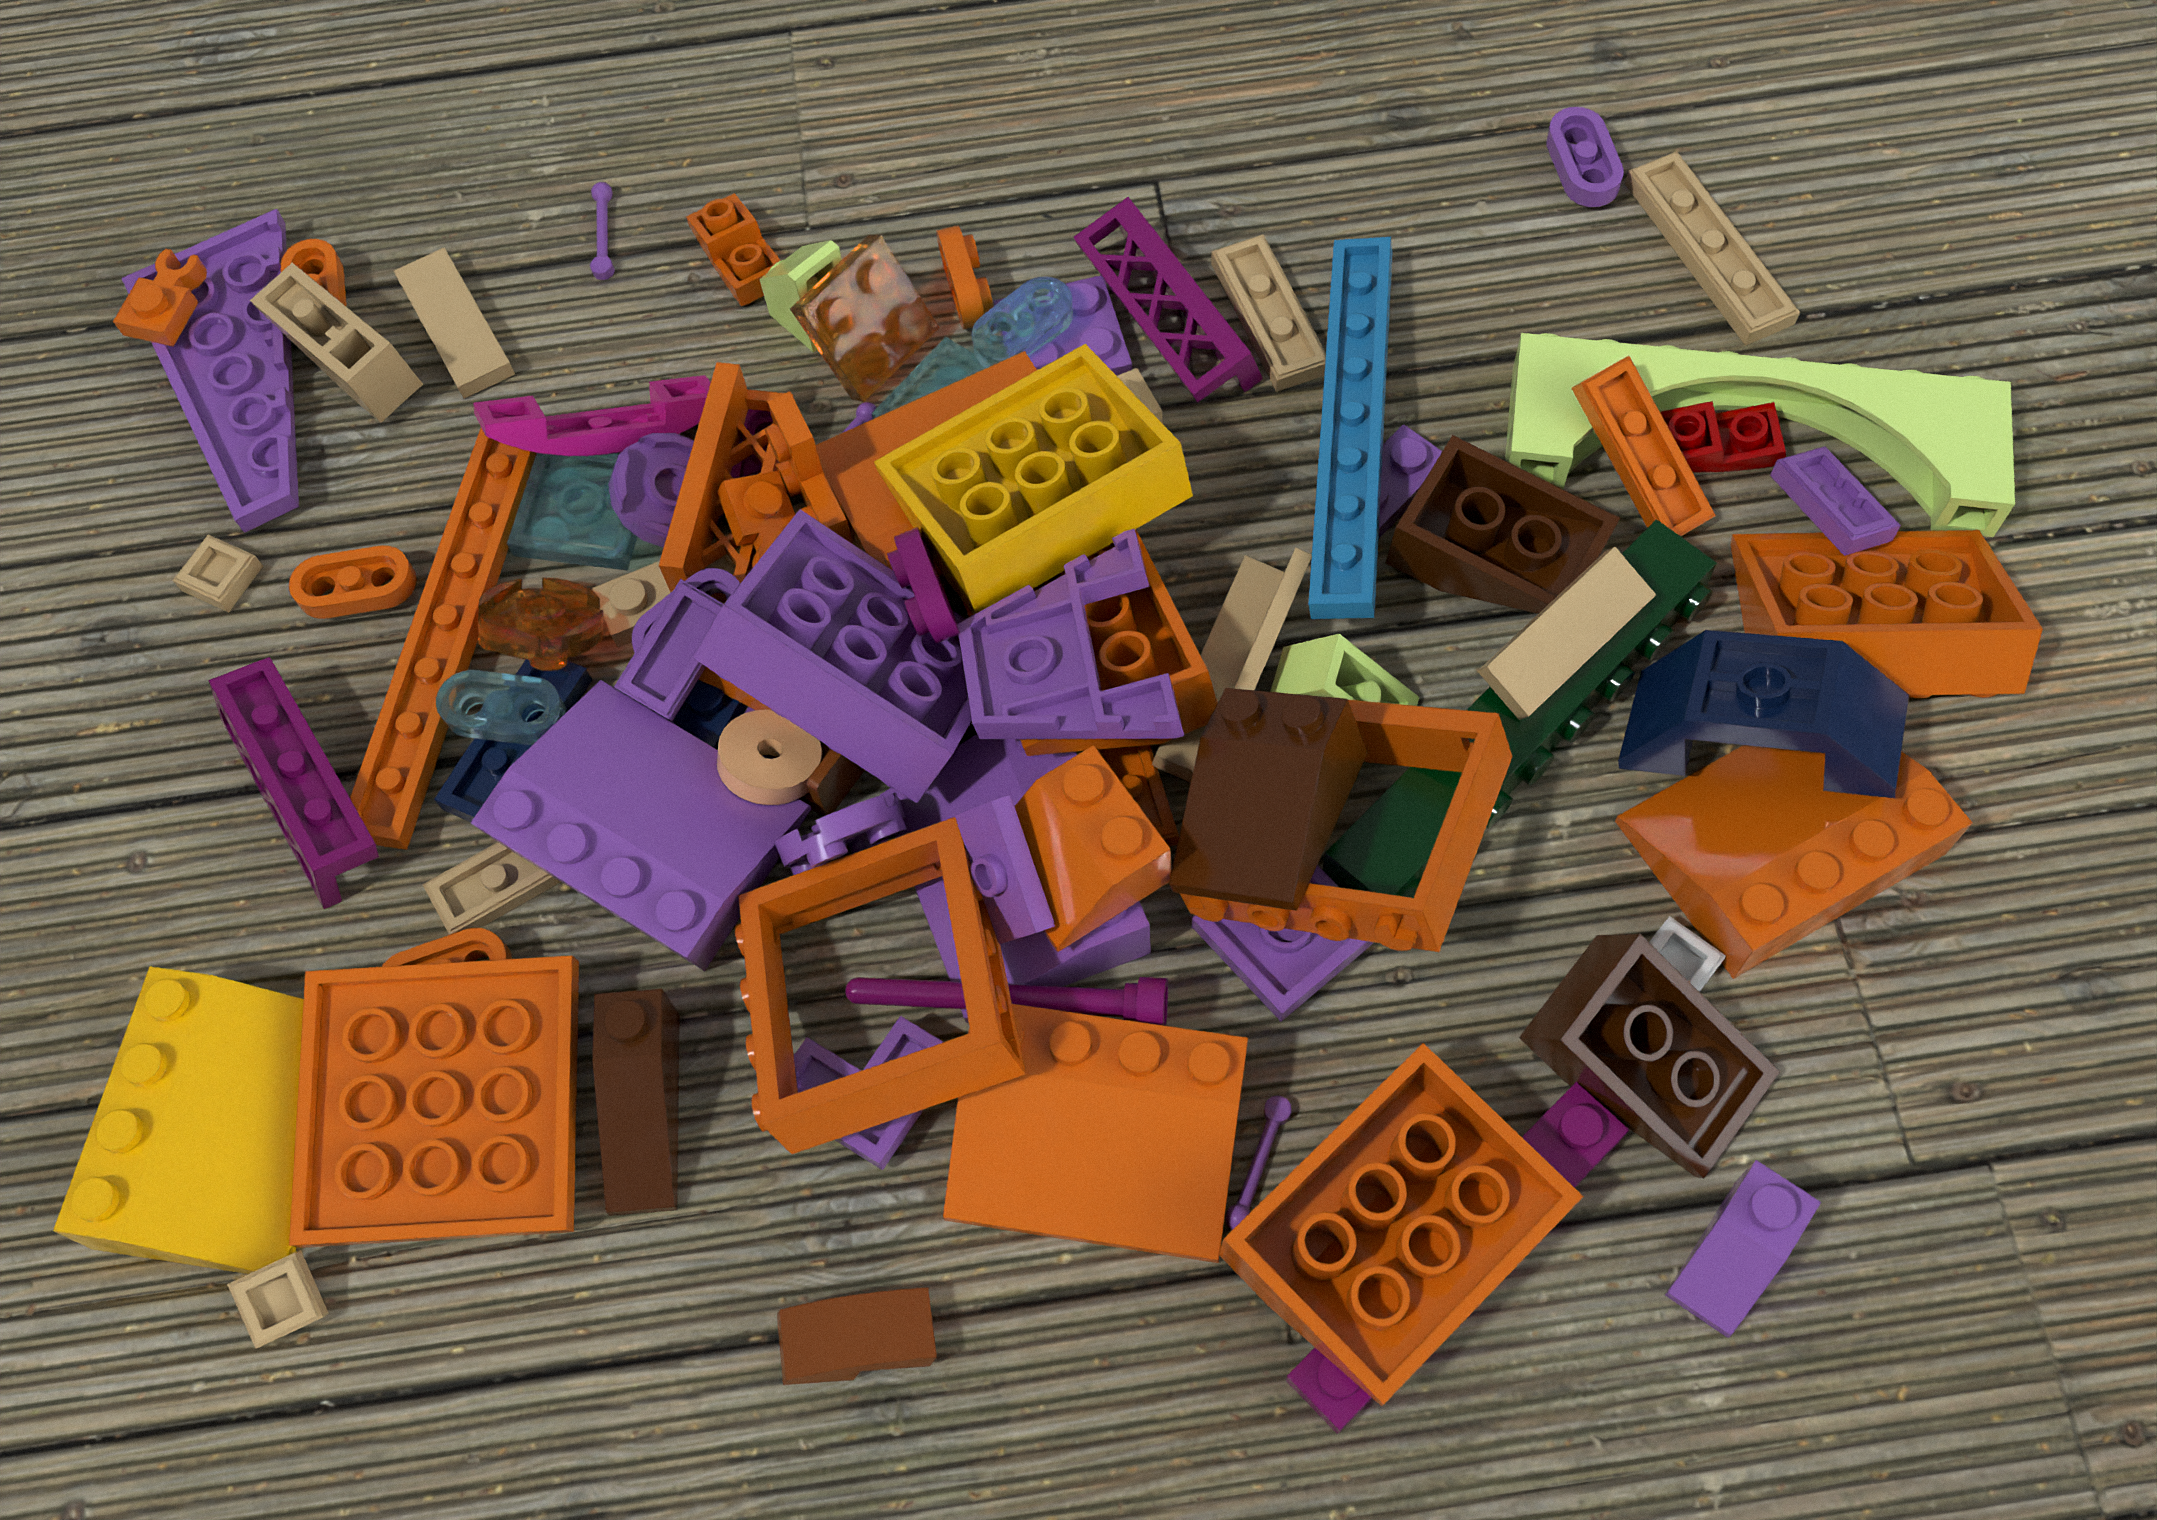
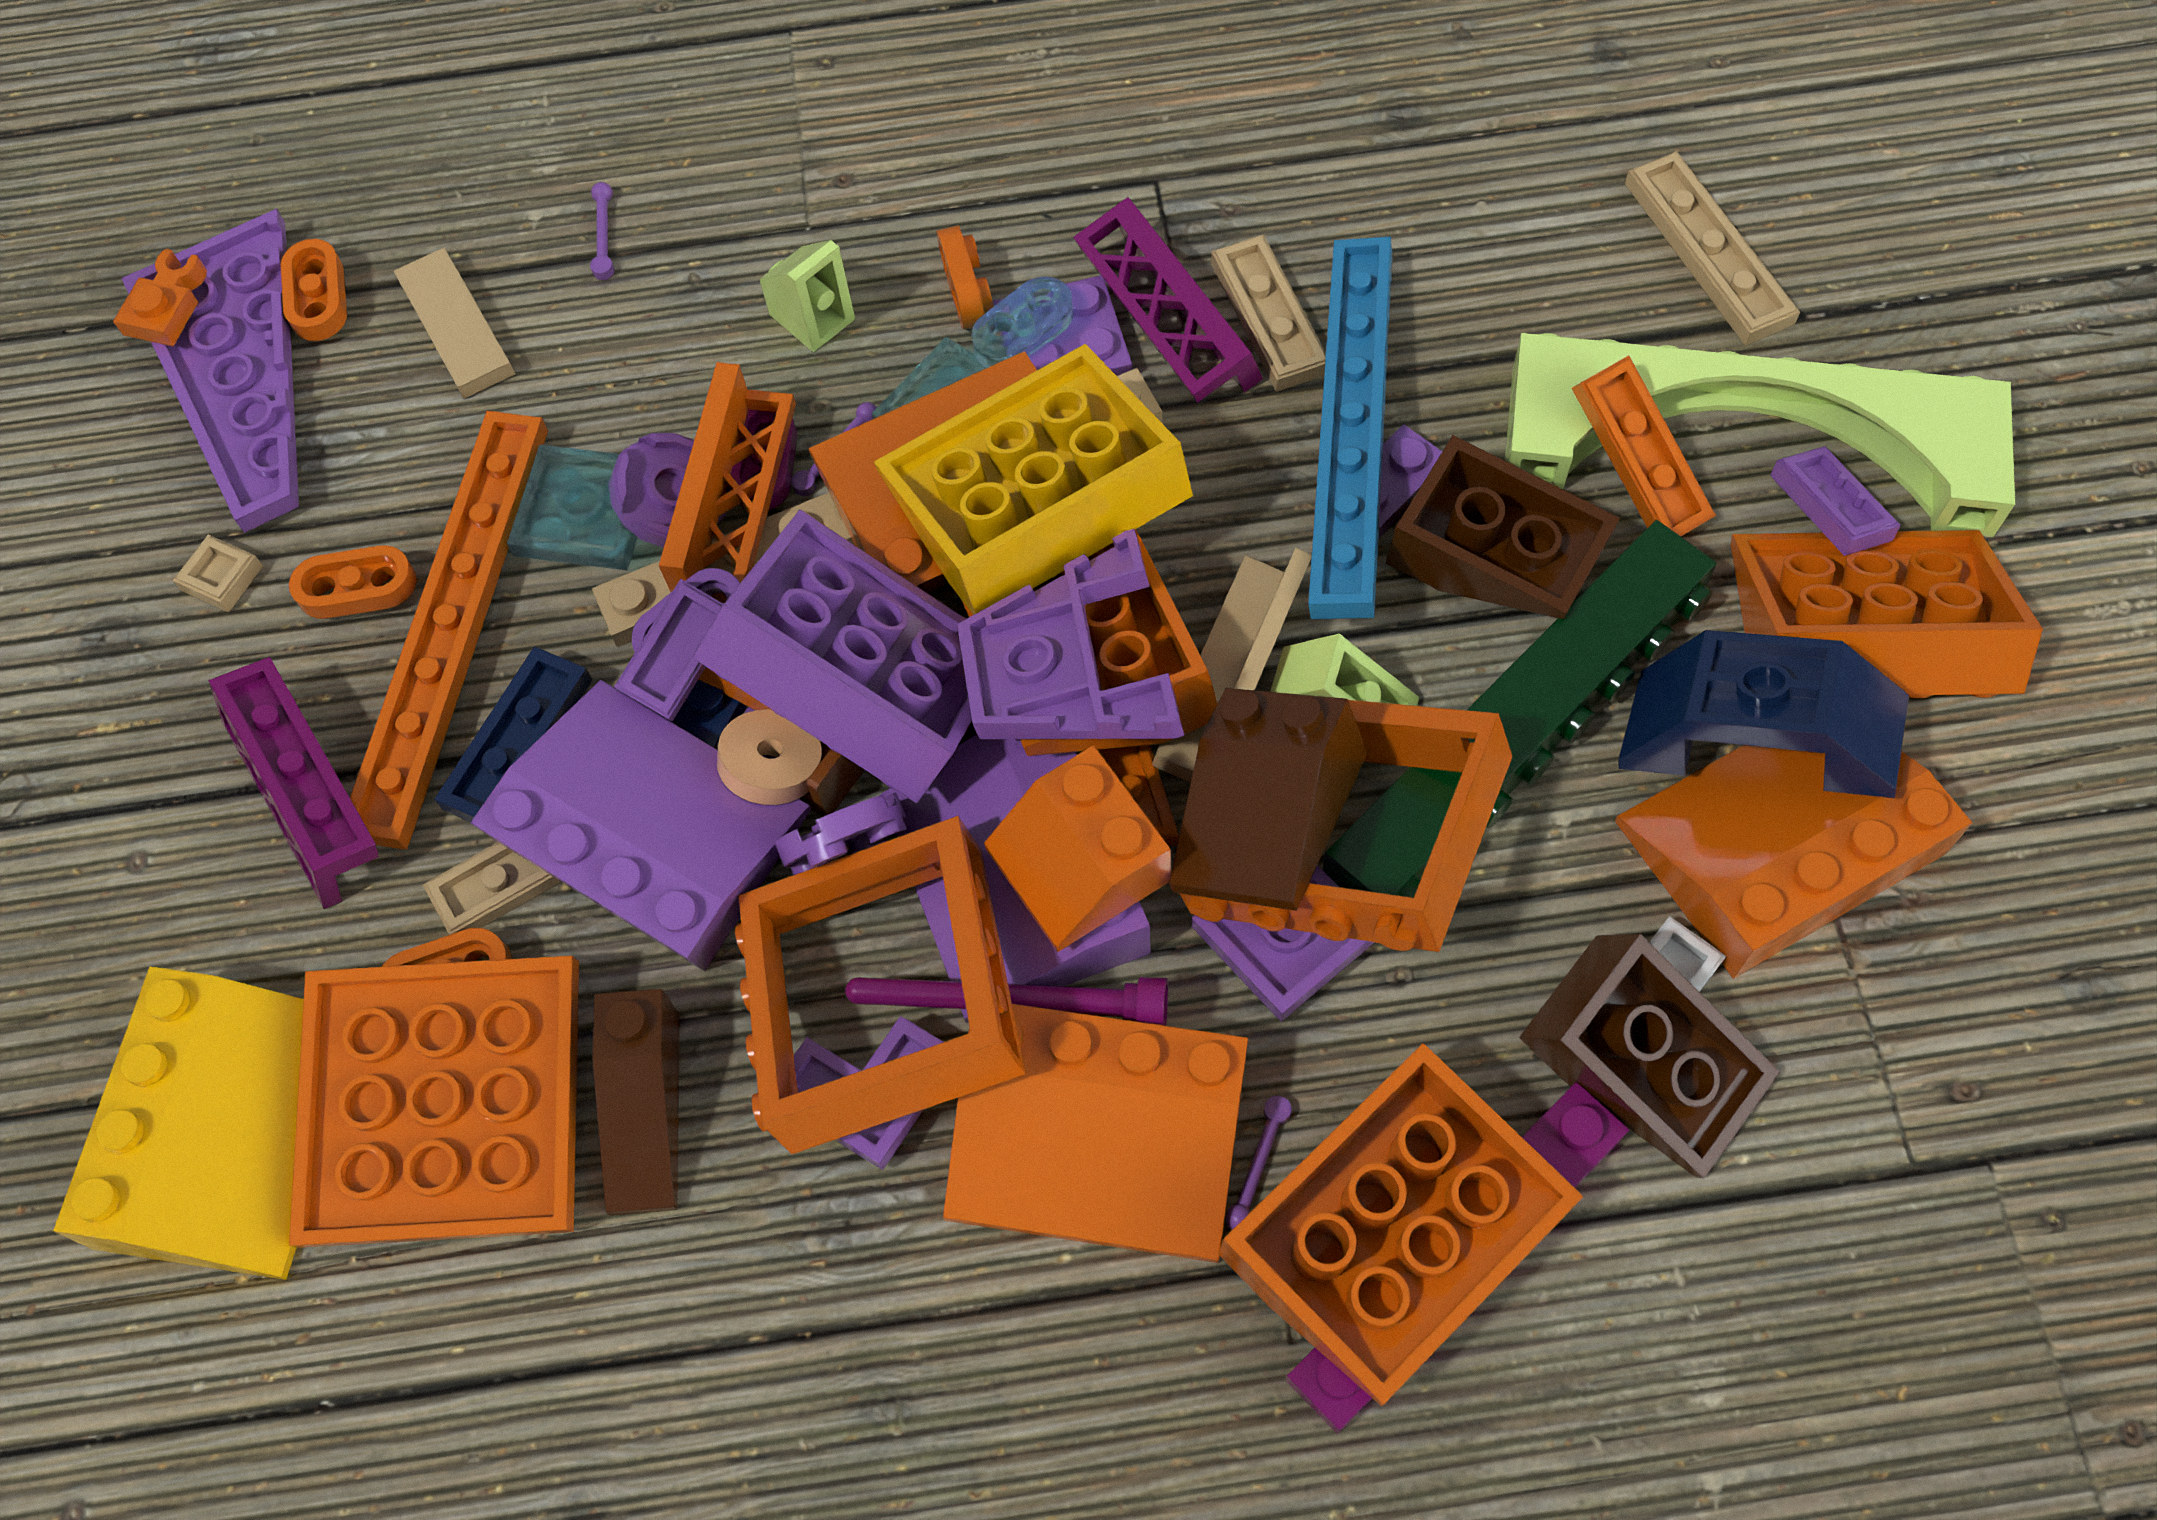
(278, 1299): tan tile -> none
(338, 342): tan slope -> none
(505, 709): clear light blue plate -> none
(521, 423): dark pink slope -> none
(540, 622): clear orange plate -> none
(734, 246): orange slope -> none
(756, 509): orange plate -> none
(801, 465): orange plate -> none
(856, 1334): dark orange slope -> none
(865, 318): clear orange plate -> none
(930, 606): magenta plate -> none
(1004, 870): medium lavender plate -> none
(1566, 633): tan tile -> none
(1589, 168): medium lavender plate -> none
(1728, 439): red slope -> none
(1742, 1248): medium lavender slope -> none

